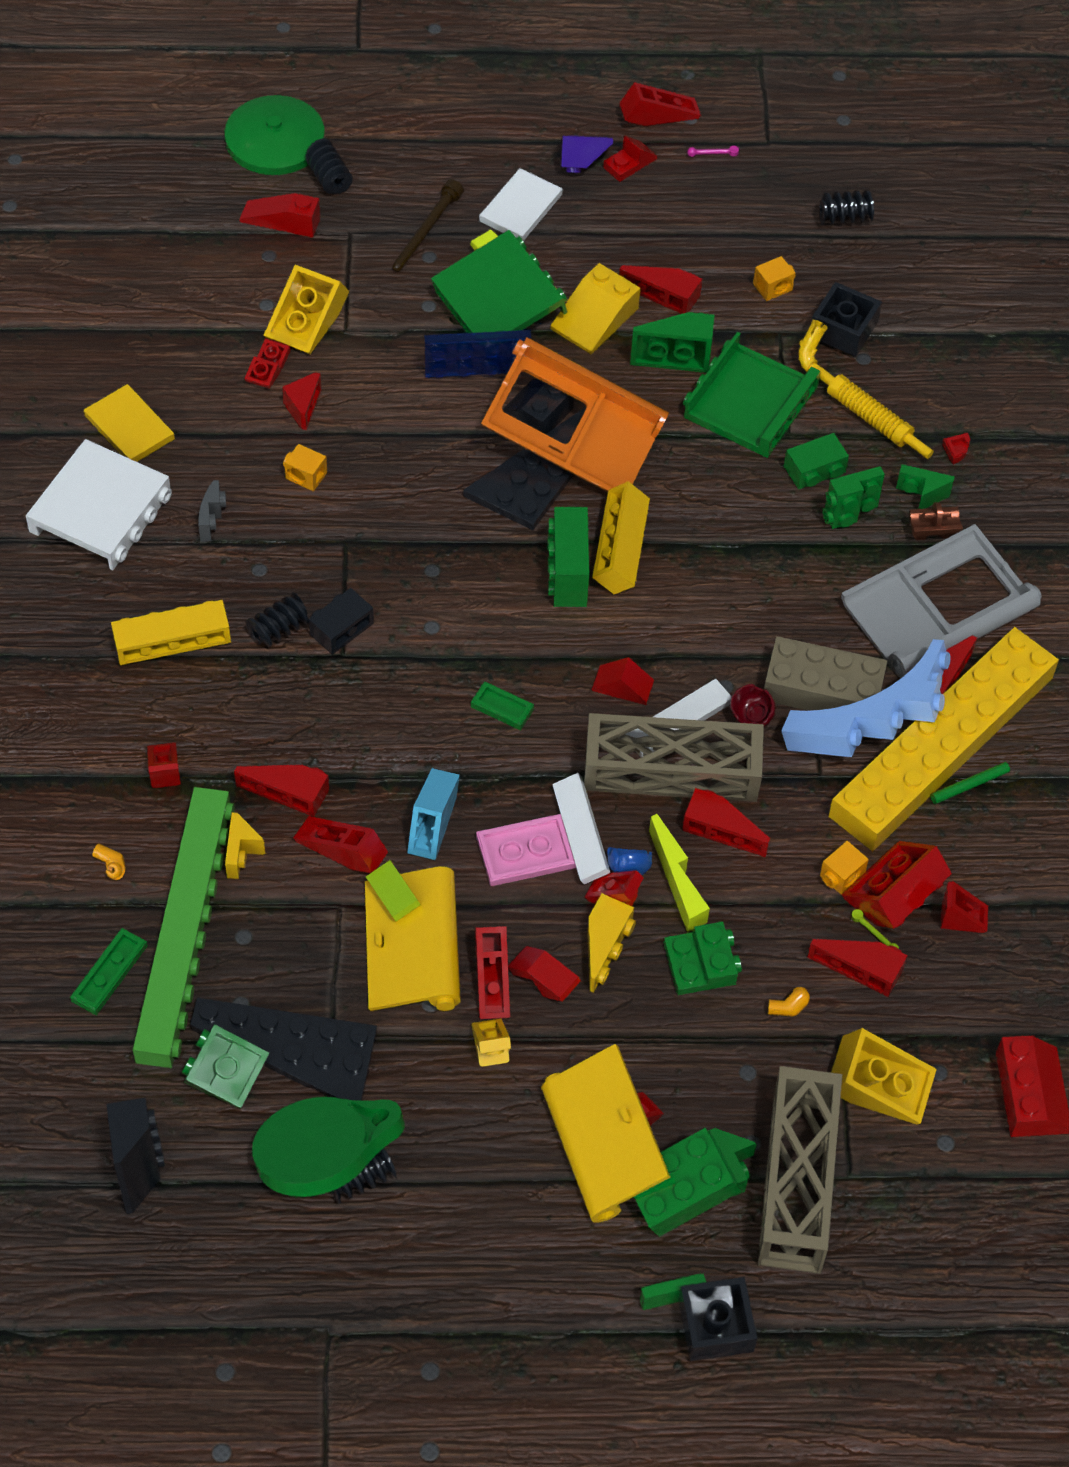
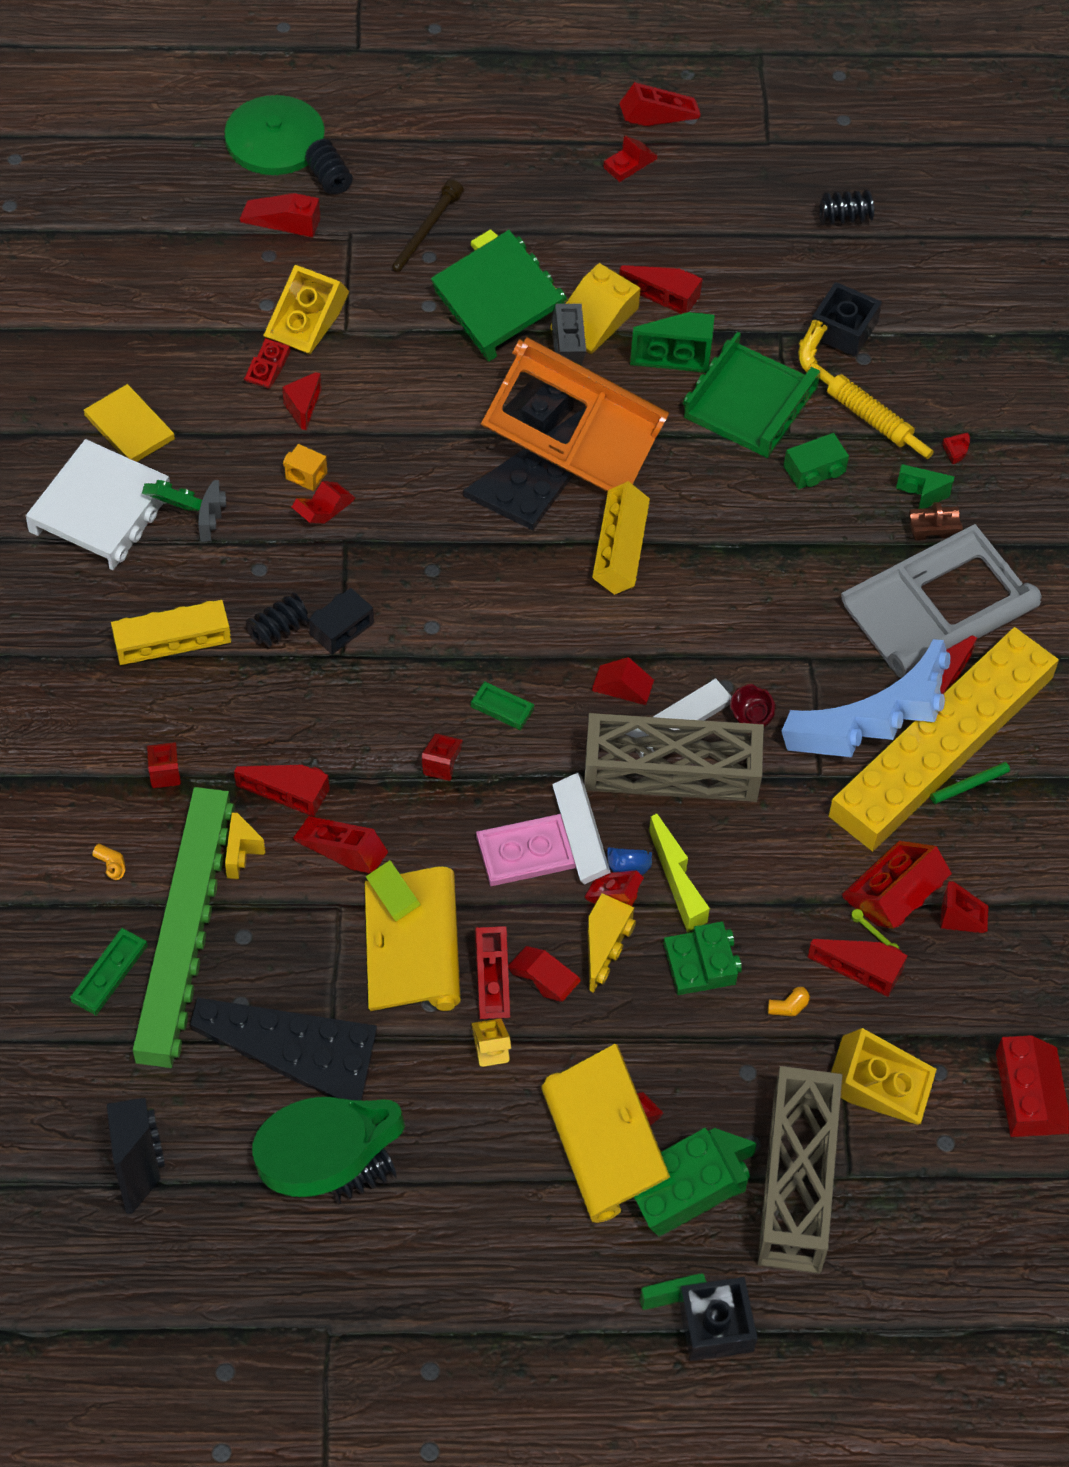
(163, 491): none -> green plate
(224, 1066): green plate -> none
(325, 504): none -> red slope
(432, 813): medium azure slope -> none
(440, 756): none -> red slope
(471, 353): clear blue plate -> none
(521, 204): white tile -> none
(568, 556): green brick -> none
(569, 332): none -> dark grey brick
(582, 150): dark purple slope -> none
(720, 821): red slope -> none
(733, 151): dark pink hinge -> none
(774, 278): light orange brick -> none
(821, 676): dark tan brick -> none
(843, 867): light orange brick -> none
(852, 495): green plate -> none

